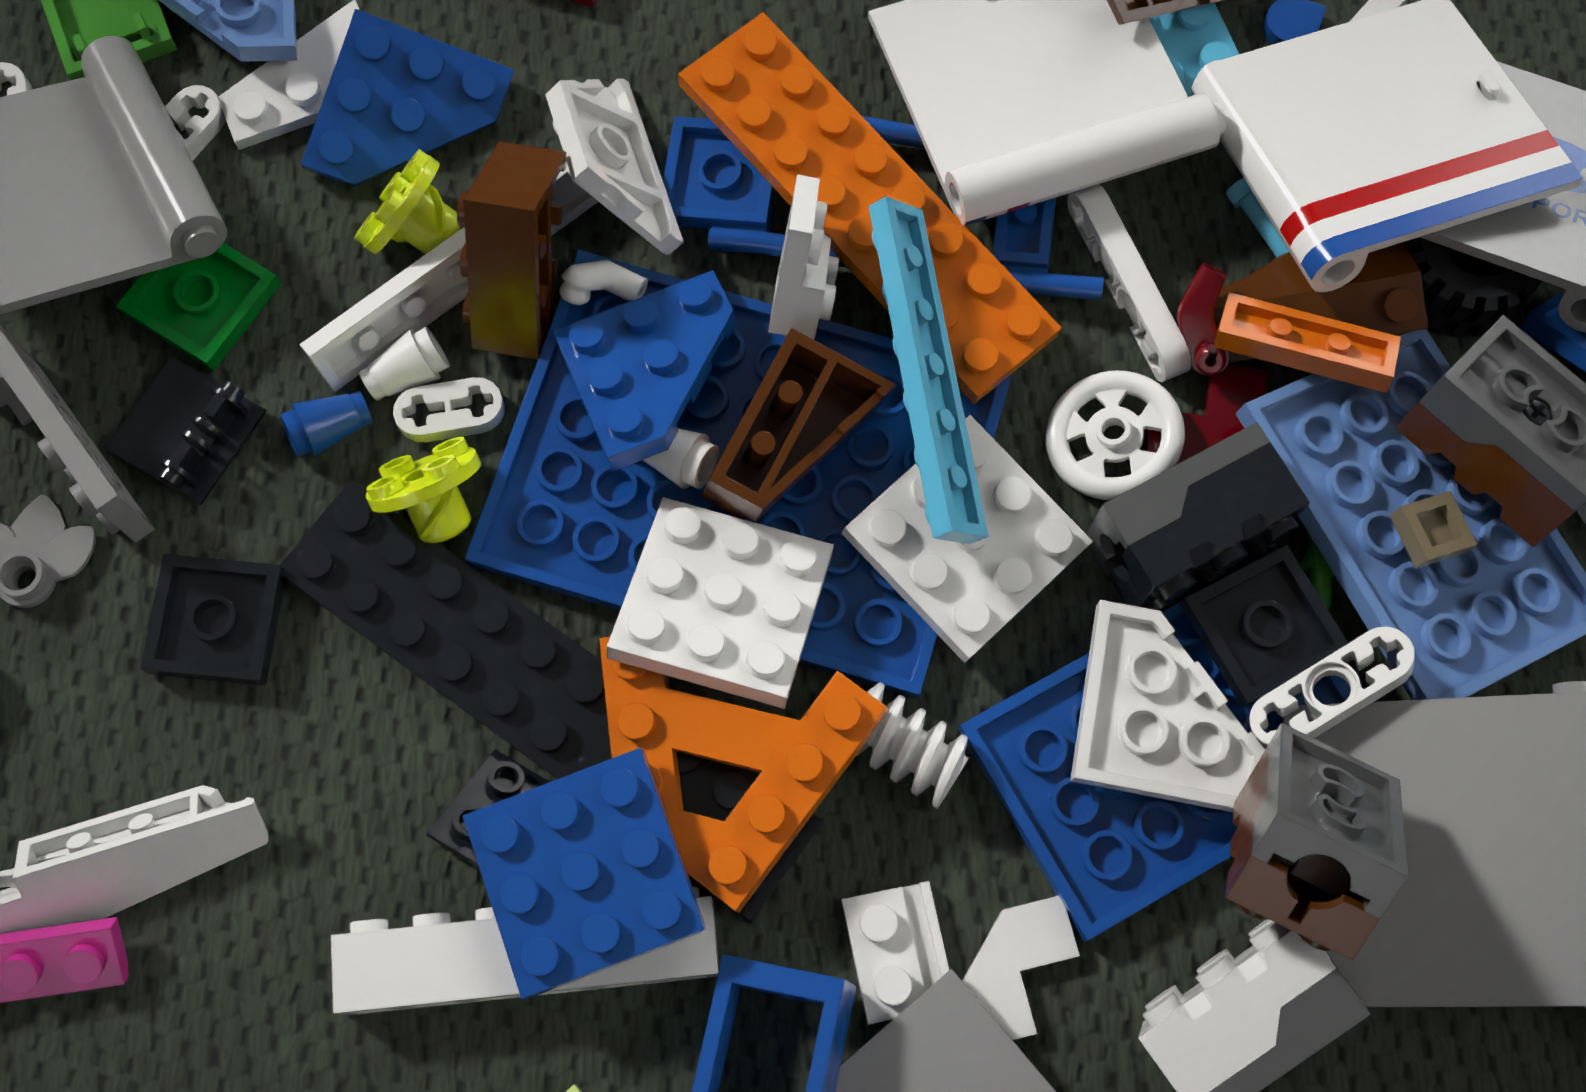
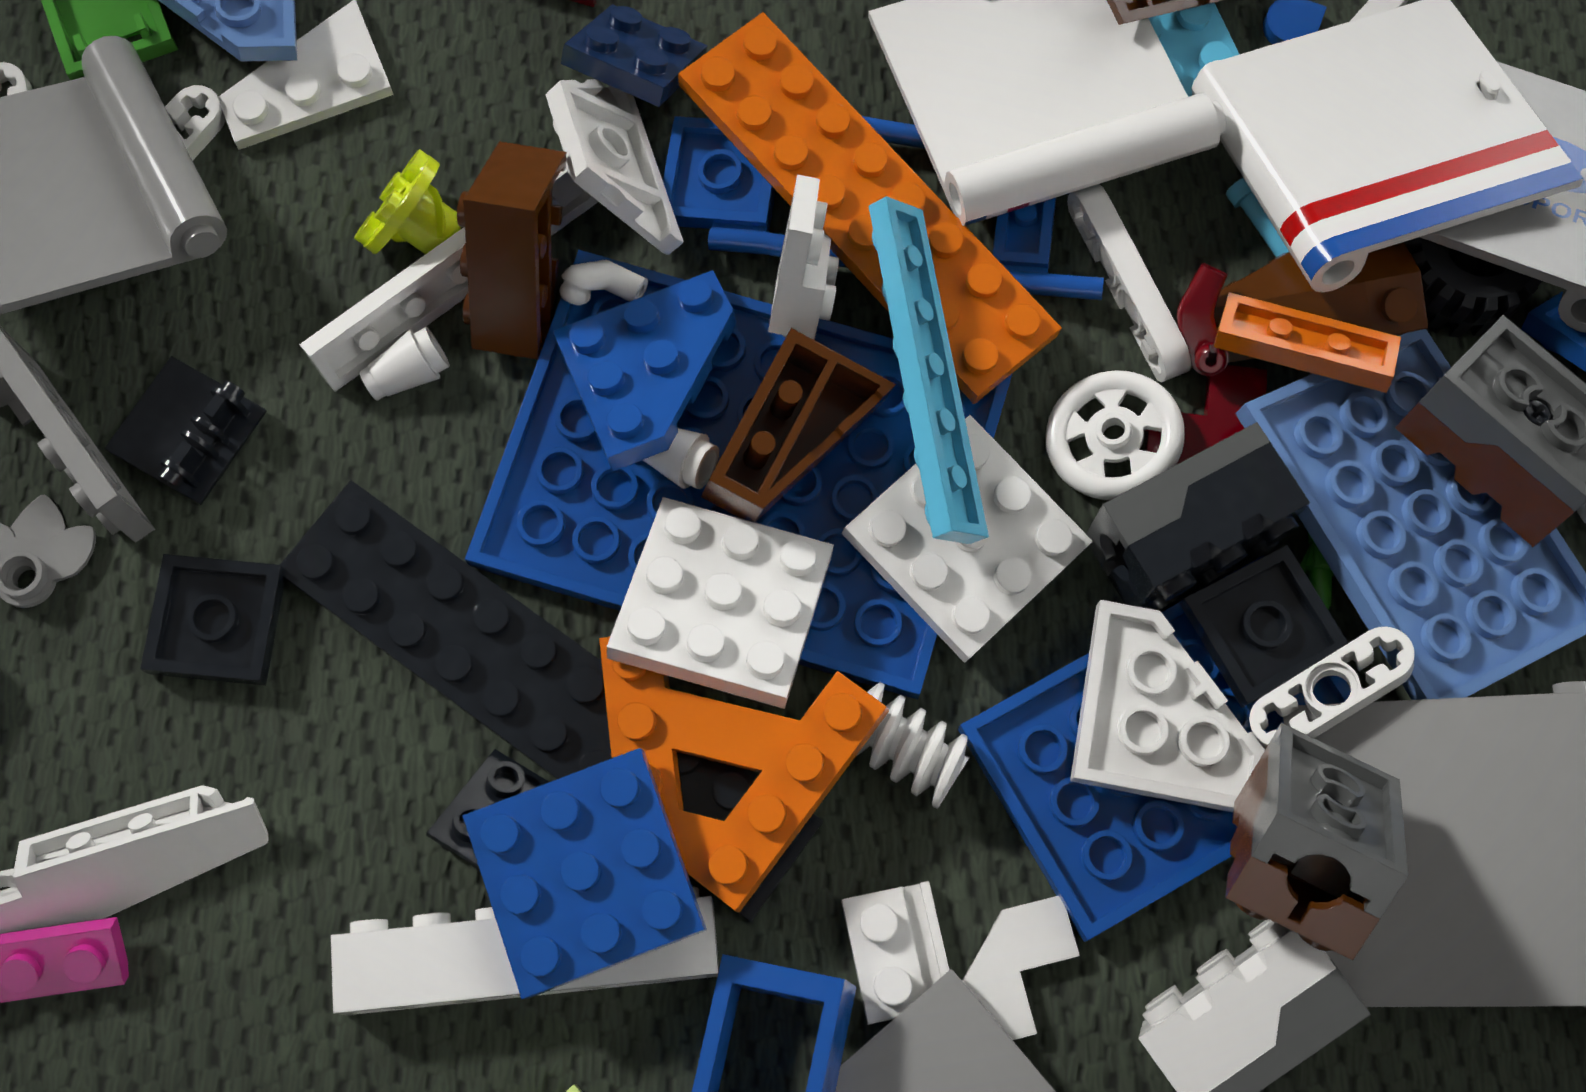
(201, 303): green plate -> none
(324, 422): blue cone -> none
(399, 96): blue plate -> none
(428, 489): neon yellow plate -> none
(447, 397): white beam -> none
(632, 53): none -> dark blue plate
(1433, 529): dark tan plate -> none

